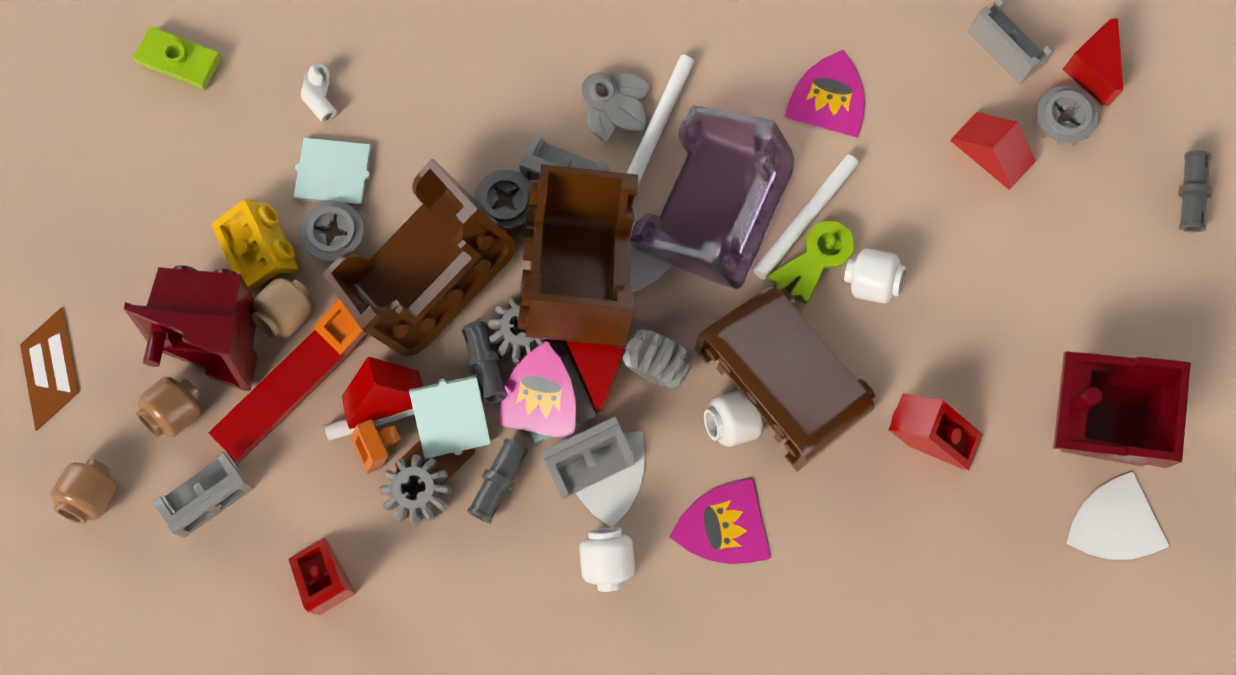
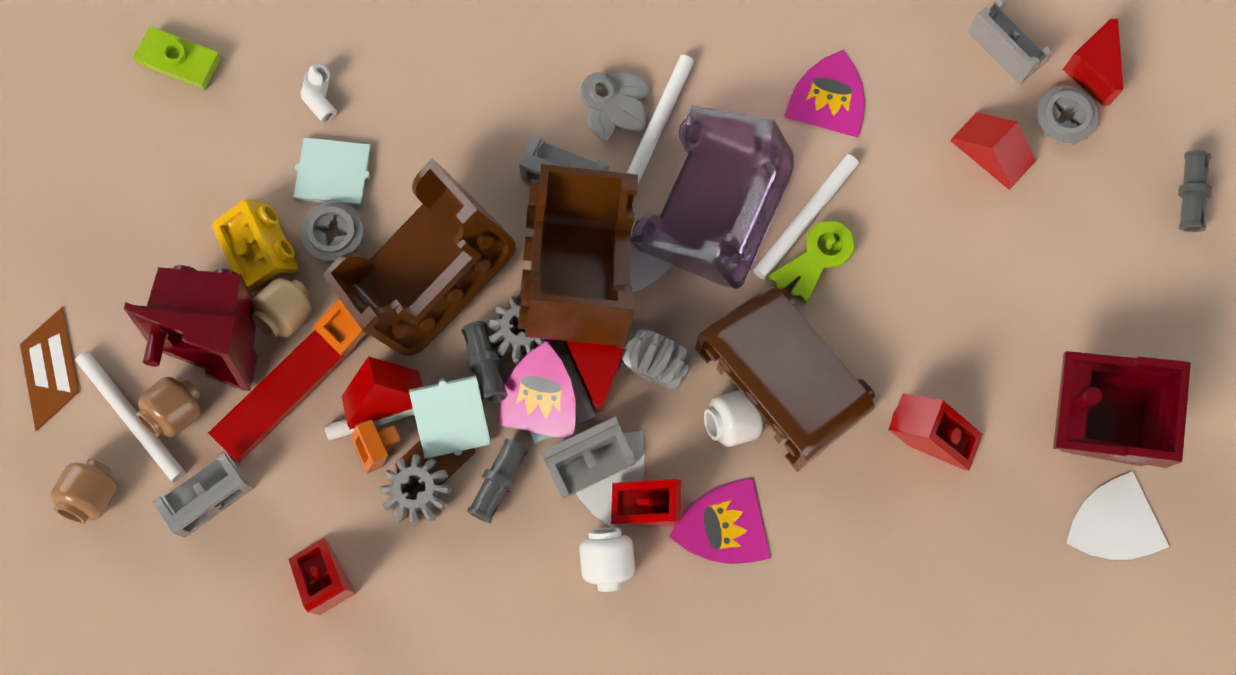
(128, 415): none -> white bar
(506, 183): light grey gear -> none
(647, 503): none -> red slope
(875, 276): white head -> none

